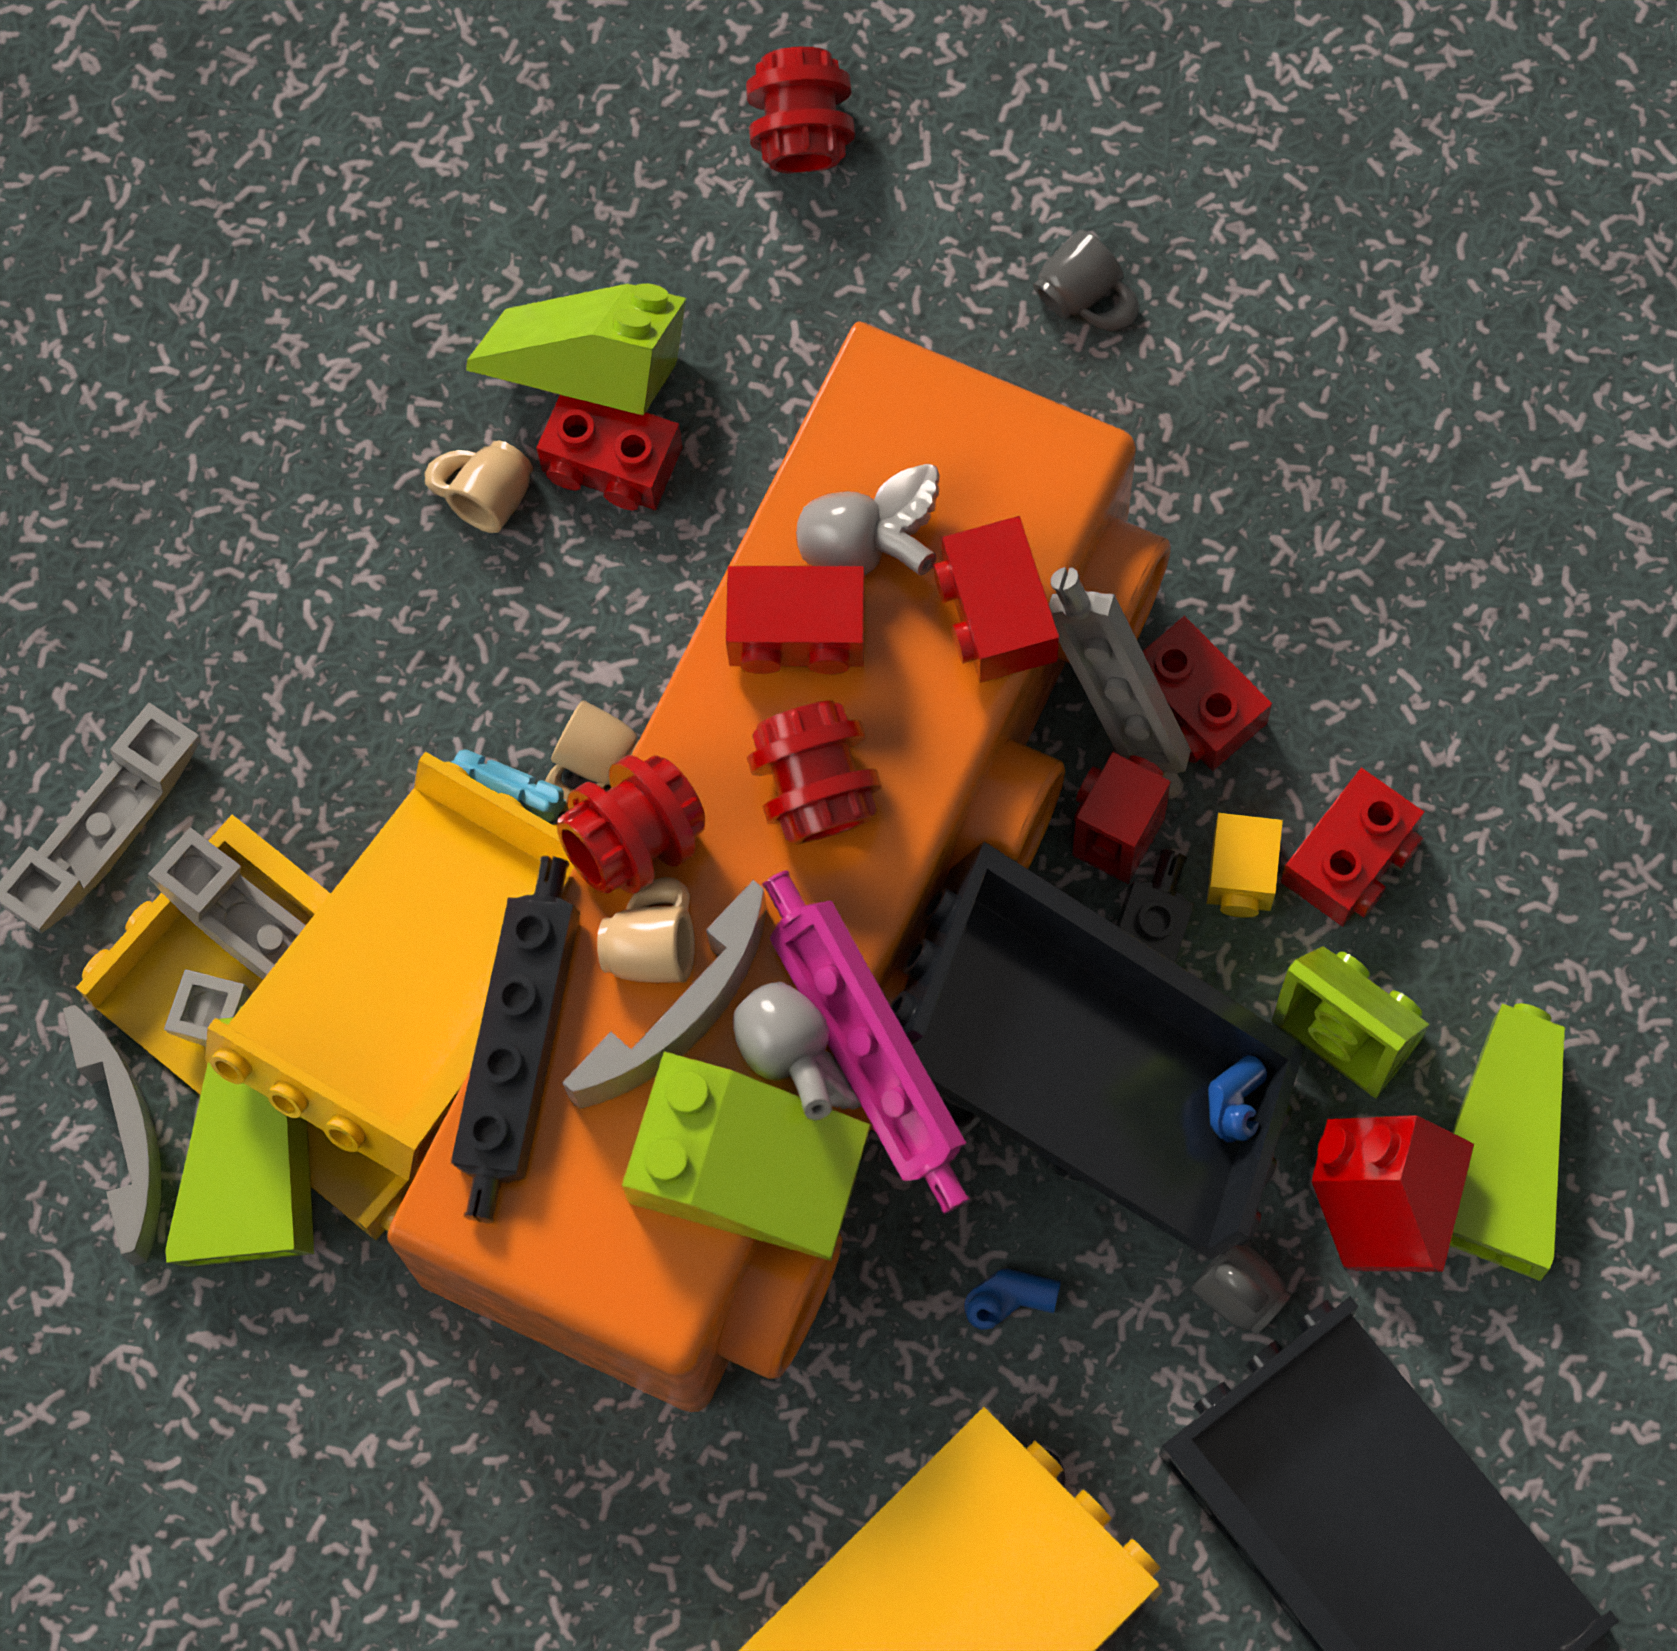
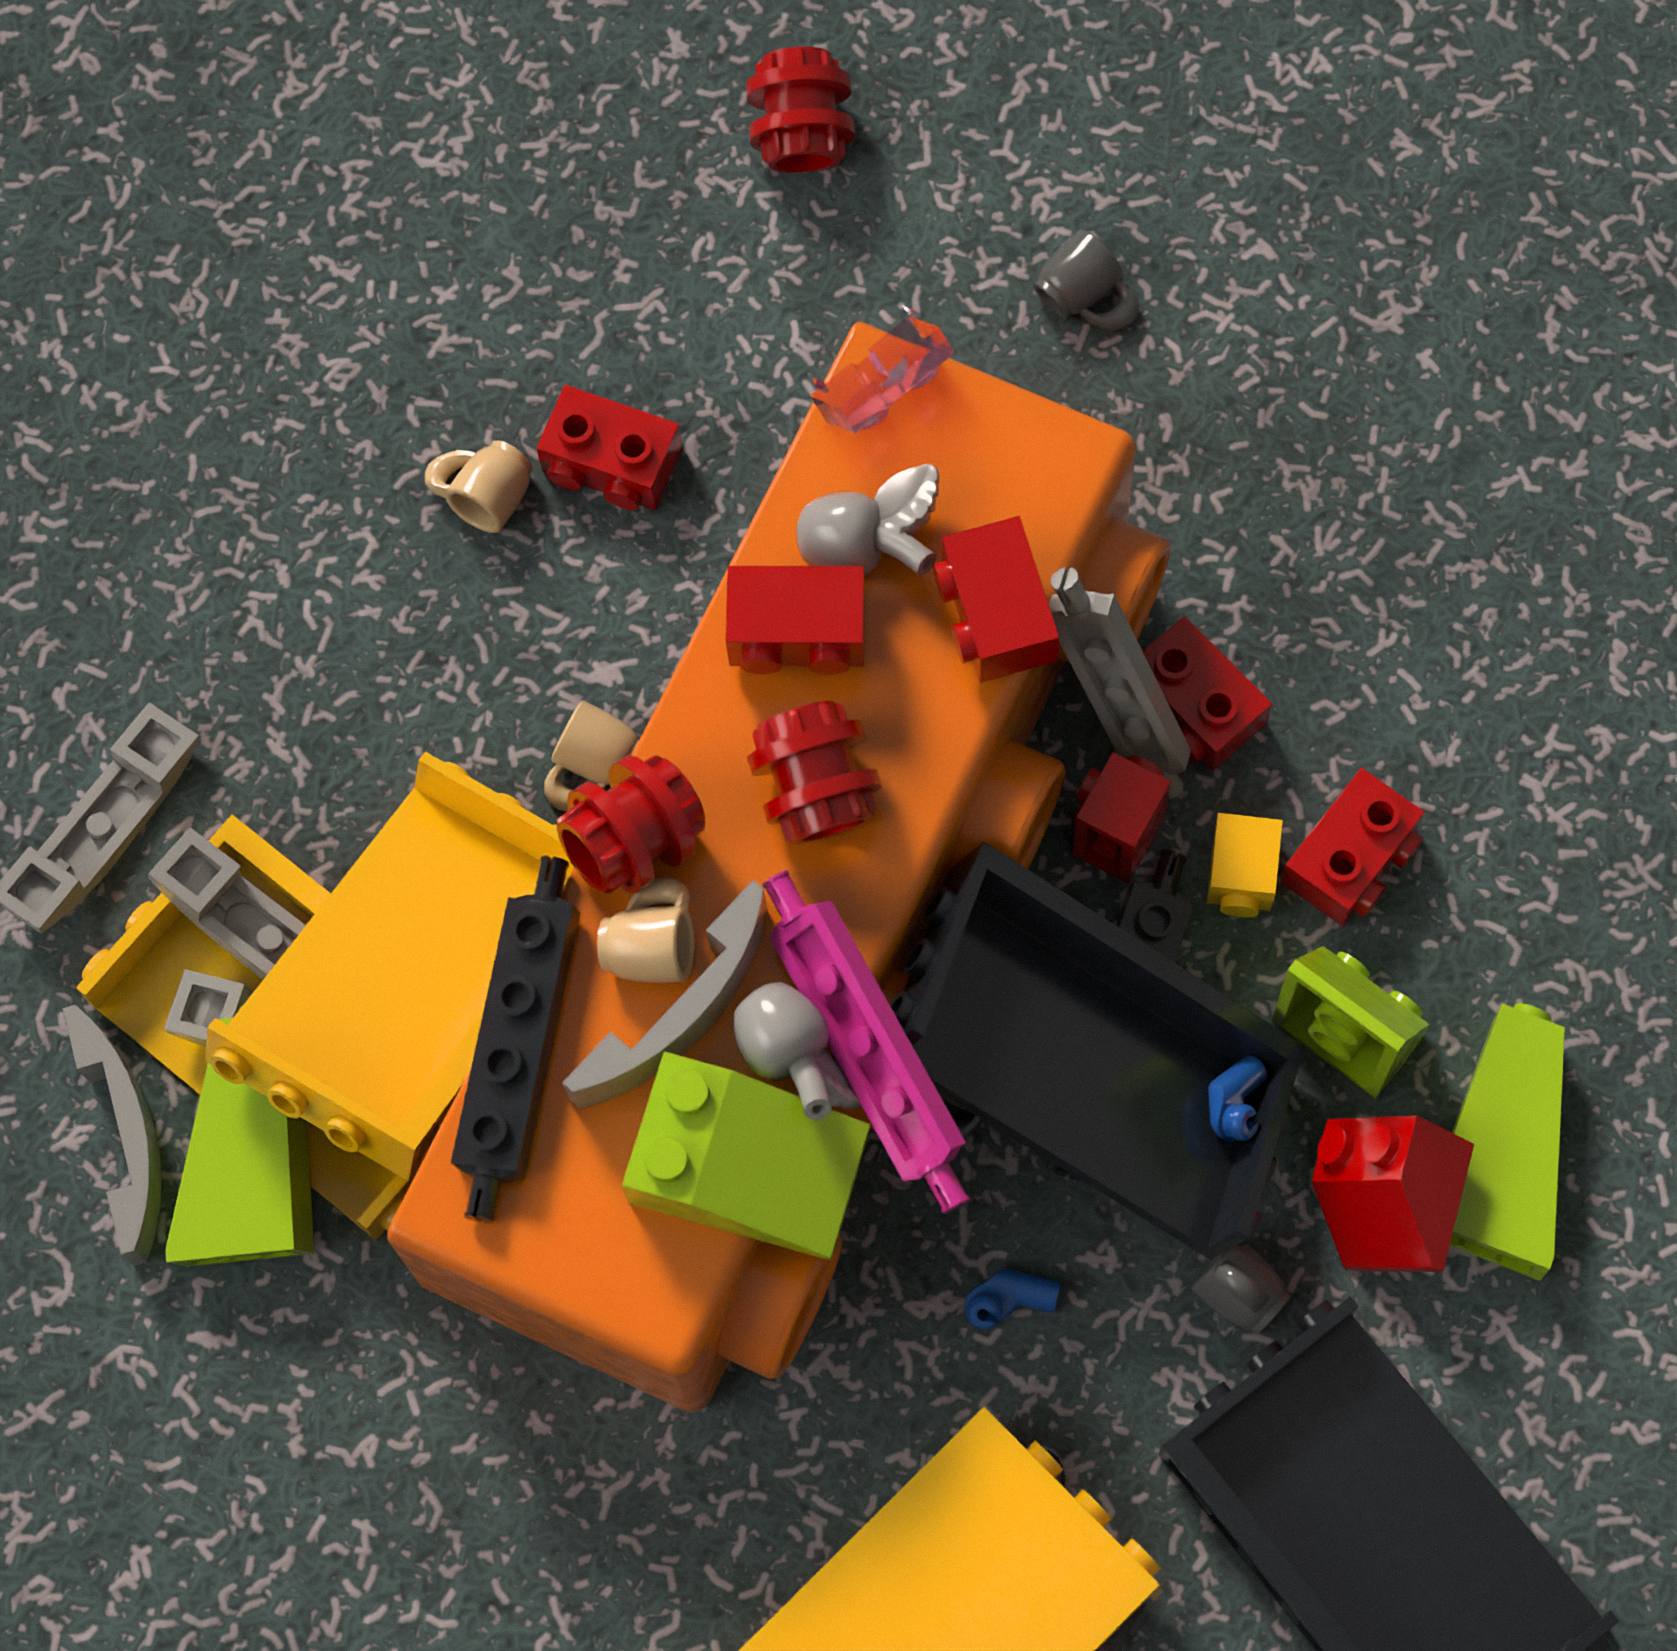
(541, 798): medium azure axle -> none
(589, 346): lime slope -> none
(863, 392): none -> piece

